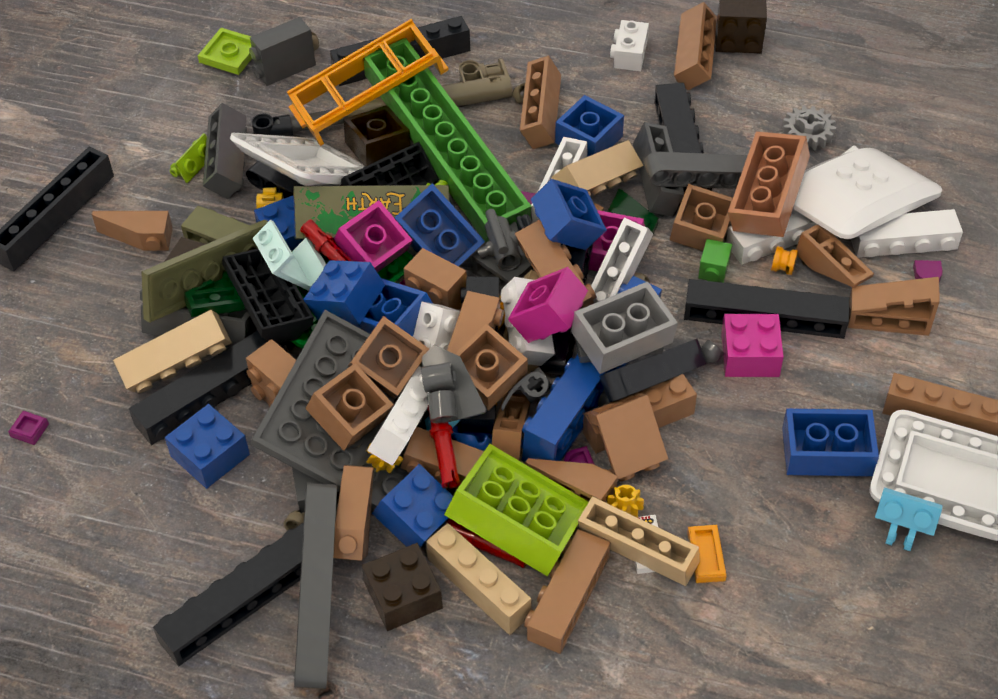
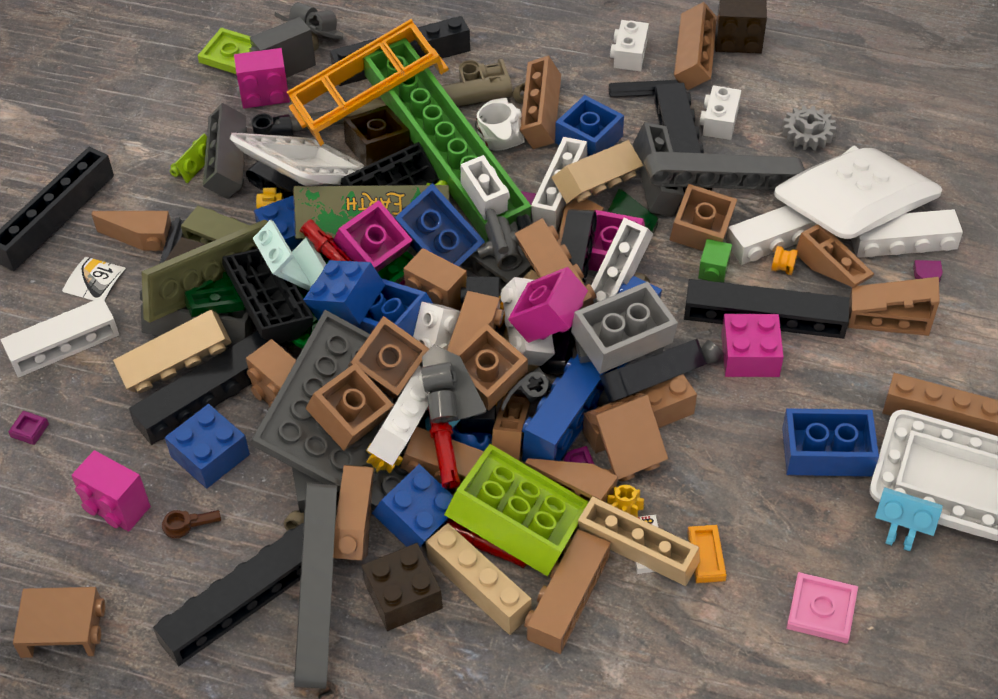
(58, 618): none -> medium nougat panel
(60, 337): none -> white brick
(92, 279): none -> sticker
(110, 491): none -> dark pink brick
(174, 234): none -> black axle
(178, 523): none -> reddish brown plate
(261, 78): none -> dark pink brick
(318, 21): none -> dark grey panel
(484, 186): none -> white brick
(499, 124): none -> white piece
(568, 214): blue brick -> none
(636, 88): none -> black axle
(721, 112): none -> white brick
(769, 184): nougat brick -> none
(822, 607): none -> bright pink tile

